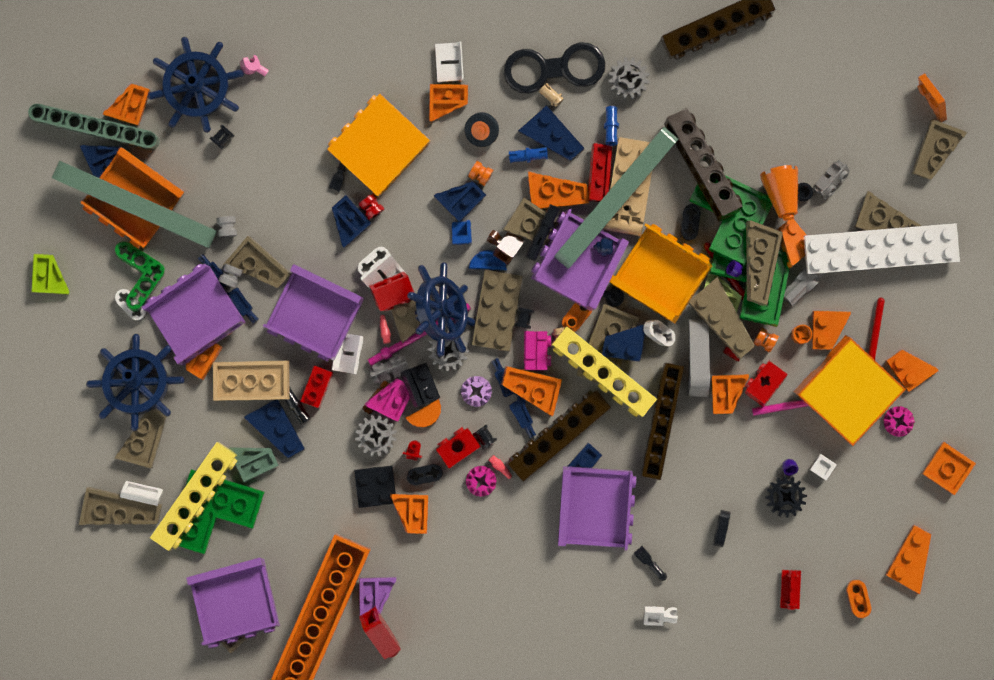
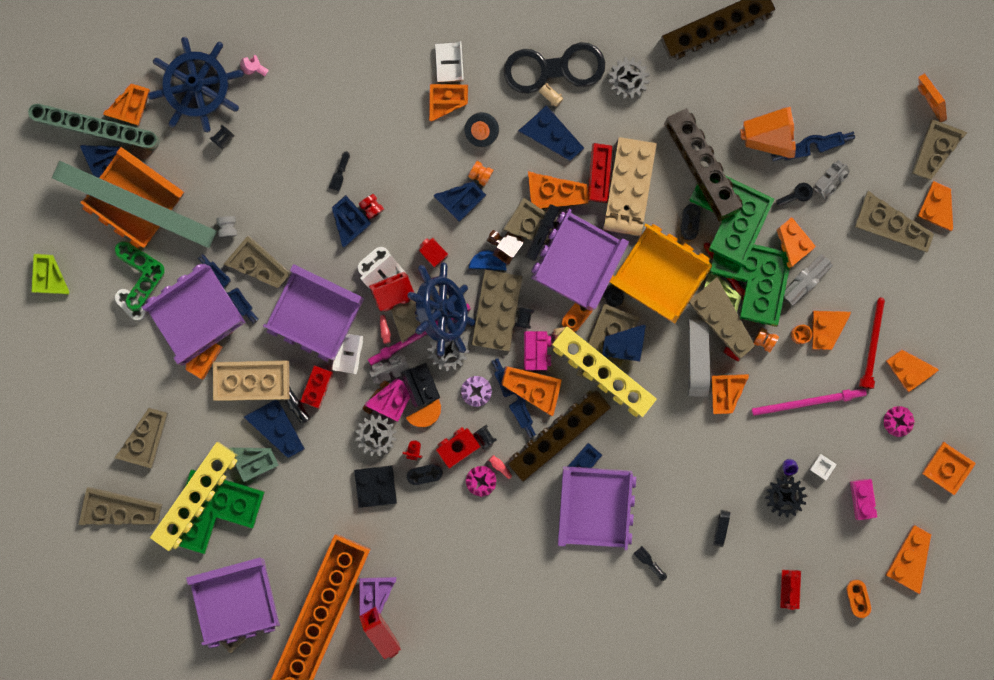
(135, 382): dark blue piece -> none
(141, 493): white tile -> none
(230, 280): light grey wheel -> none
(378, 144): light orange panel -> none
(412, 511): orange wing -> none
(433, 252): none -> red brick
(461, 233): blue panel -> none
(528, 155): blue pin -> none
(604, 247): dark blue plate -> none
(611, 125): blue pin -> none
(616, 198): sand green beam -> none
(657, 615): white plate -> none
(658, 335): white beam -> none
(662, 421): dark brown brick -> none
(734, 269): dark purple hinge -> none
(762, 255): dark tan wing -> none
(771, 133): none -> orange slope
(775, 378): red brick -> none
(782, 190): orange cone -> none
(822, 143): none -> dark blue piece
(849, 390): yellow tile -> none
(863, 499): none -> dark pink brick
(881, 248): white plate -> none
(938, 206): none -> orange wing

